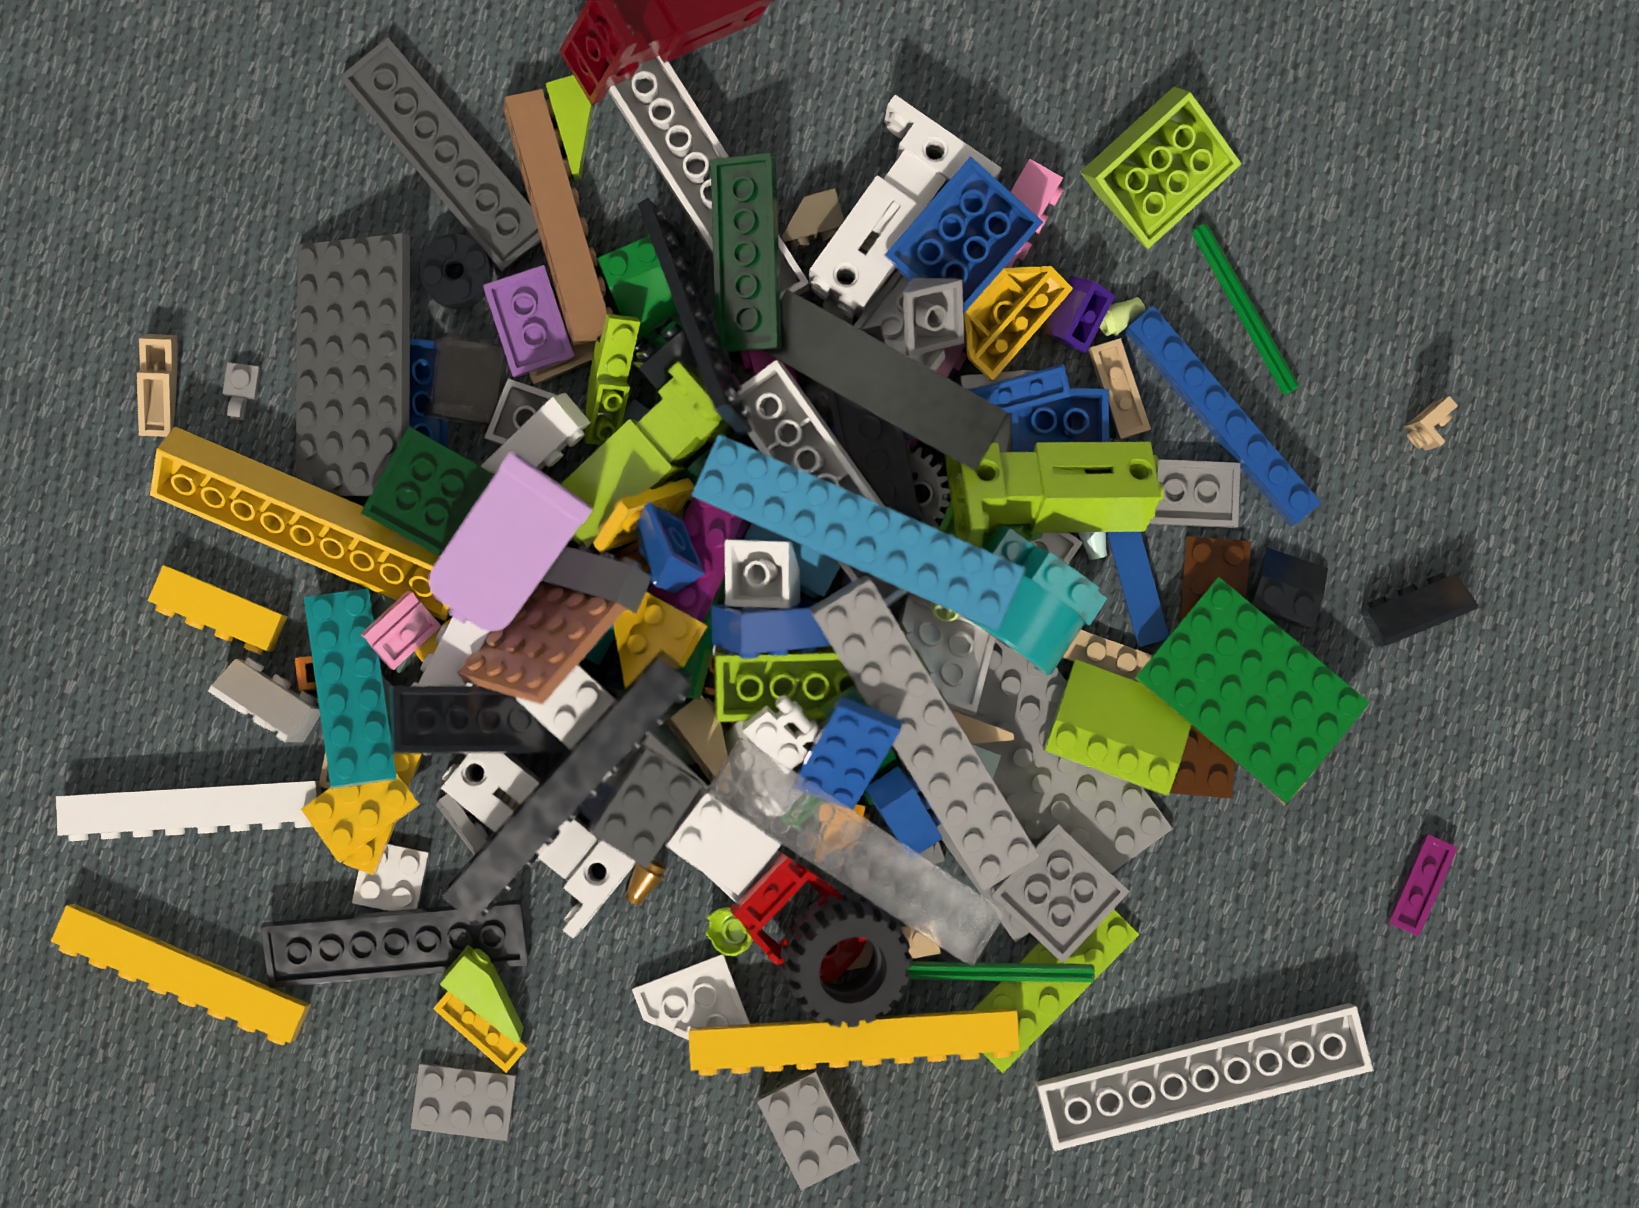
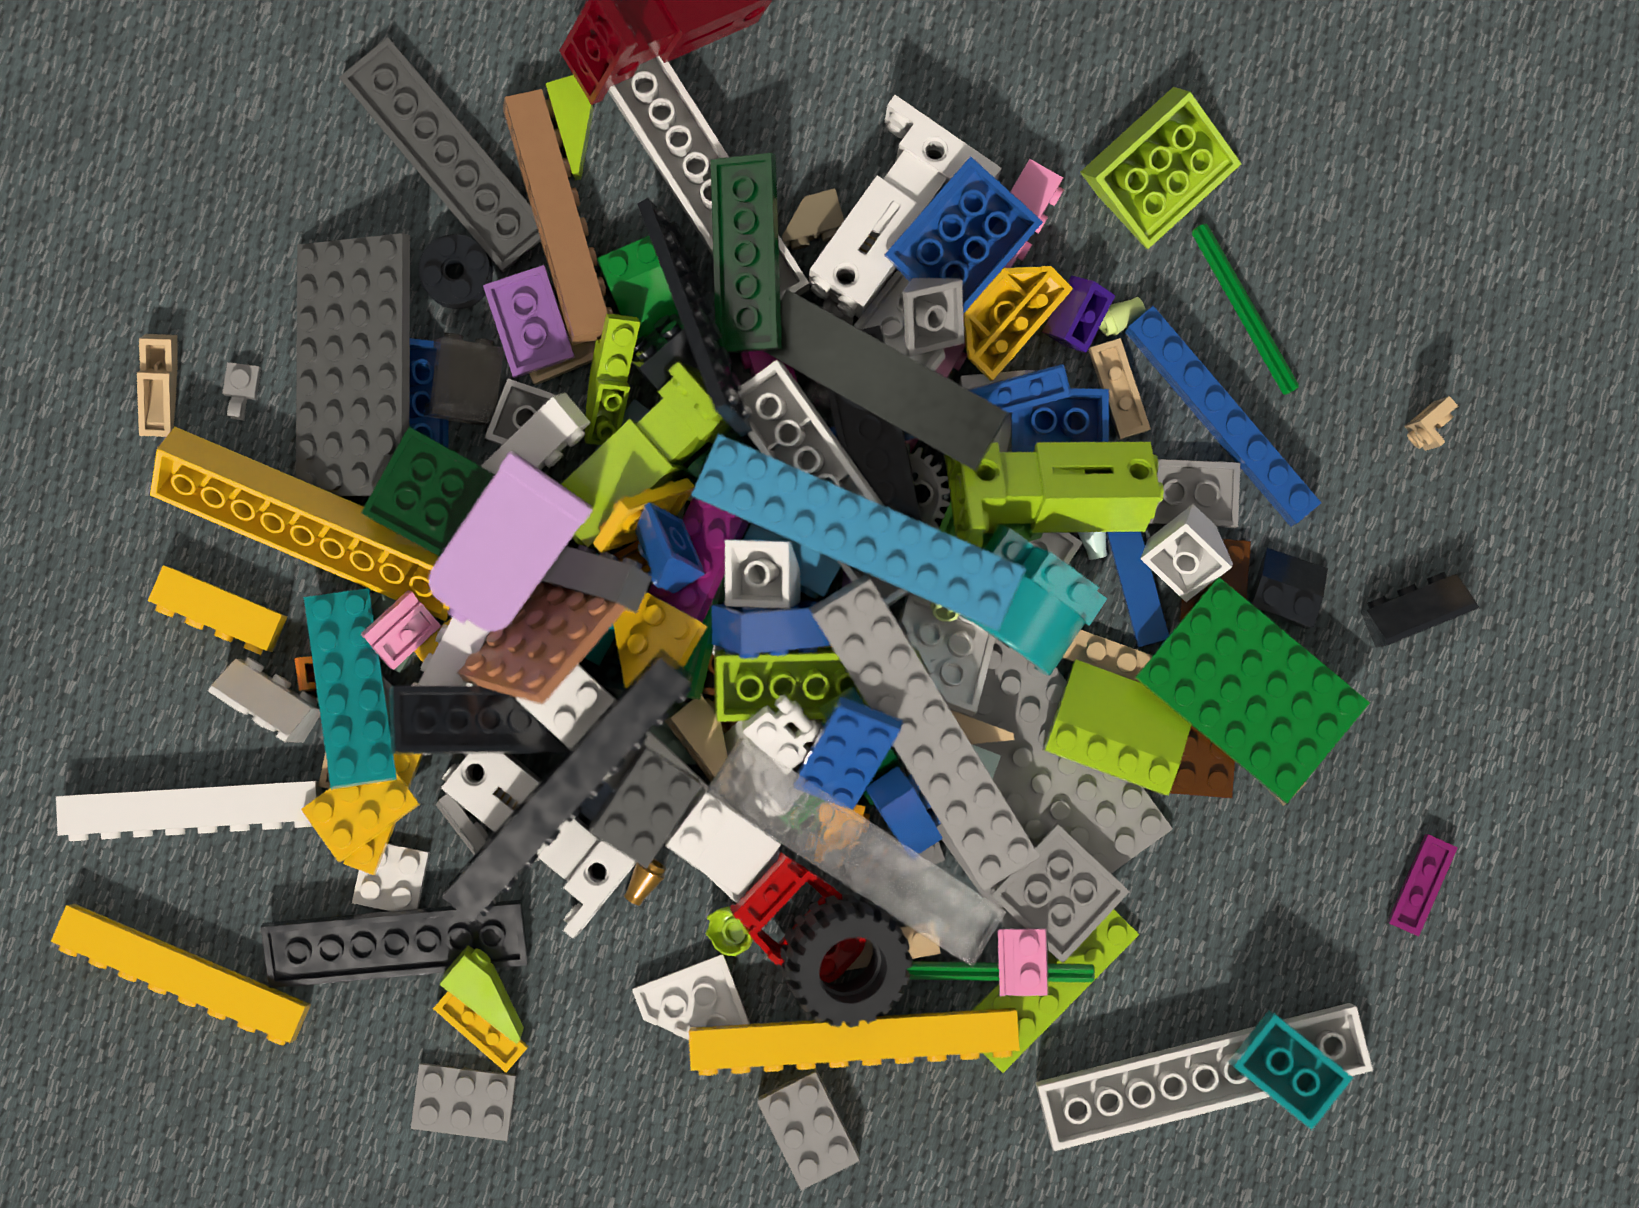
(1023, 962): none -> bright pink plate
(1187, 553): none -> white slope
(1290, 1069): none -> teal brick

